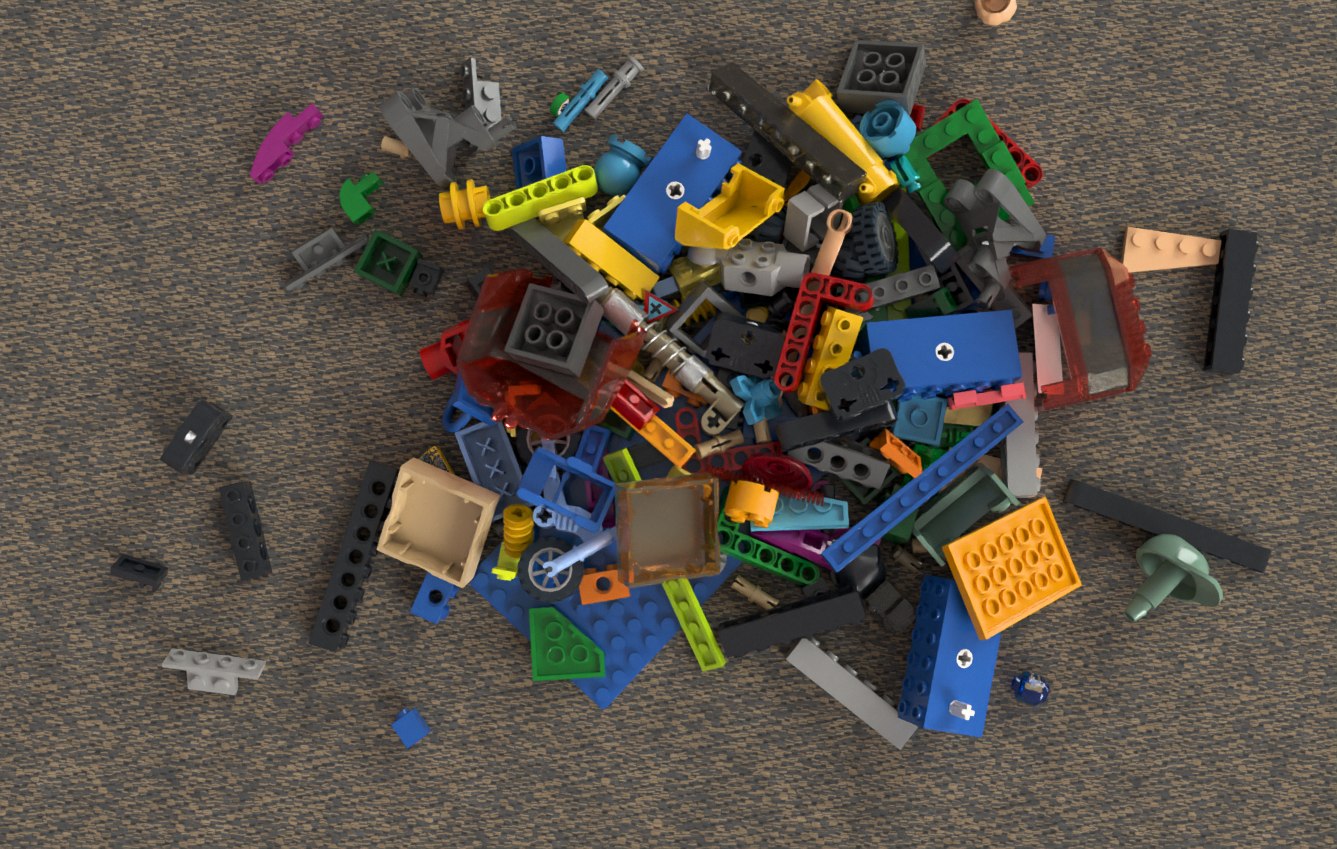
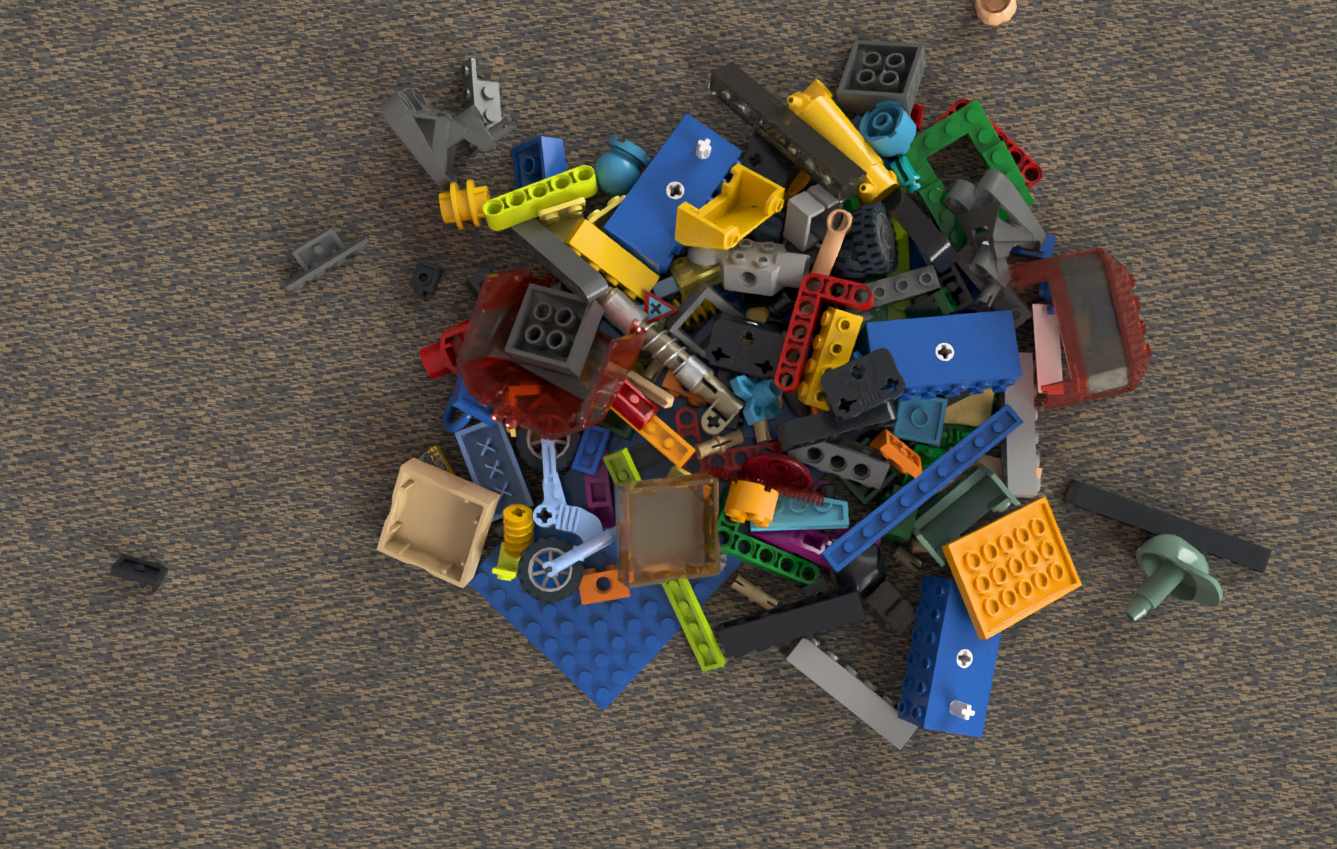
(196, 437): black axle -> none
(213, 671): light grey bracket -> none
(245, 530): black brick -> none
(275, 147): magenta slope -> none
(322, 634): black brick -> none
(354, 197): green brick -> none
(388, 263): dark green brick -> none
(395, 146): tan pin -> none
(410, 726): blue brick -> none
(425, 605): blue brick -> none
(536, 478): blue piece -> none
(559, 104): green tile -> none
(561, 648): green plate -> none
(585, 94): dark azure pin -> none
(619, 76): light grey pin -> none
(971, 398): coral piece -> none
(1030, 688): clear blue head -> none
(1157, 250): light nougat wing -> none
(1231, 302): black brick -> none

